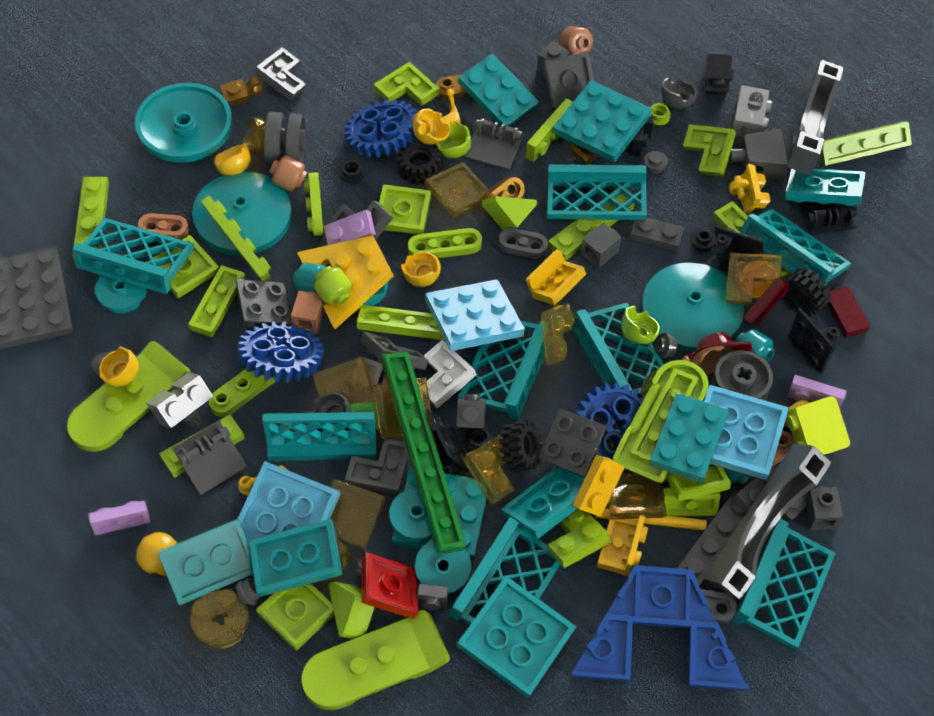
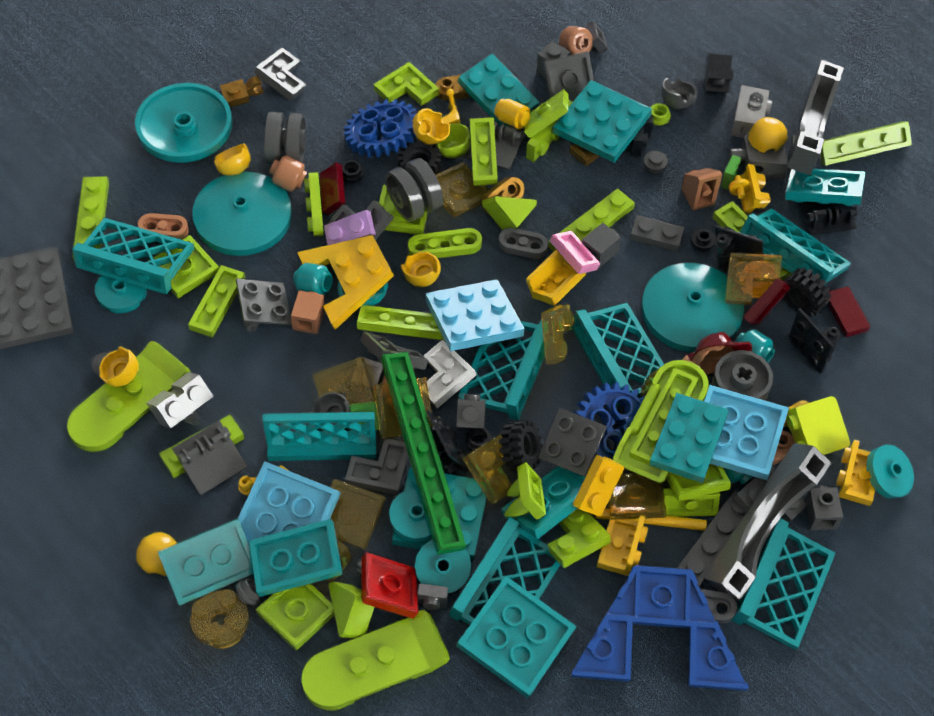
(118, 518): lavender plate -> none
(236, 395): lime plate -> none
(243, 246): lime plate -> none
(256, 138): clear yellow hair -> none
(280, 352): blue gear -> none
(332, 188): none -> dark red tile
(332, 285): lime head -> none
(414, 189): none -> dark grey wheel
(483, 151): none -> lime plate
(512, 113): none -> yellow brick
(529, 493): none -> lime tile
(547, 113): none -> lime plate
(574, 252): none -> bright pink tile
(597, 178): teal fence -> none
(598, 37): none -> flat silver plate
(639, 327): lime hair -> none
(666, 345): dark grey plate -> none
(701, 187): none -> nougat slope
(715, 144): lime plate -> none
(731, 171): none -> bright green tile
(767, 134): none -> yellow hair
(812, 390): lavender plate -> none
(854, 478): none -> yellow bracket
(890, 471): none -> teal plate

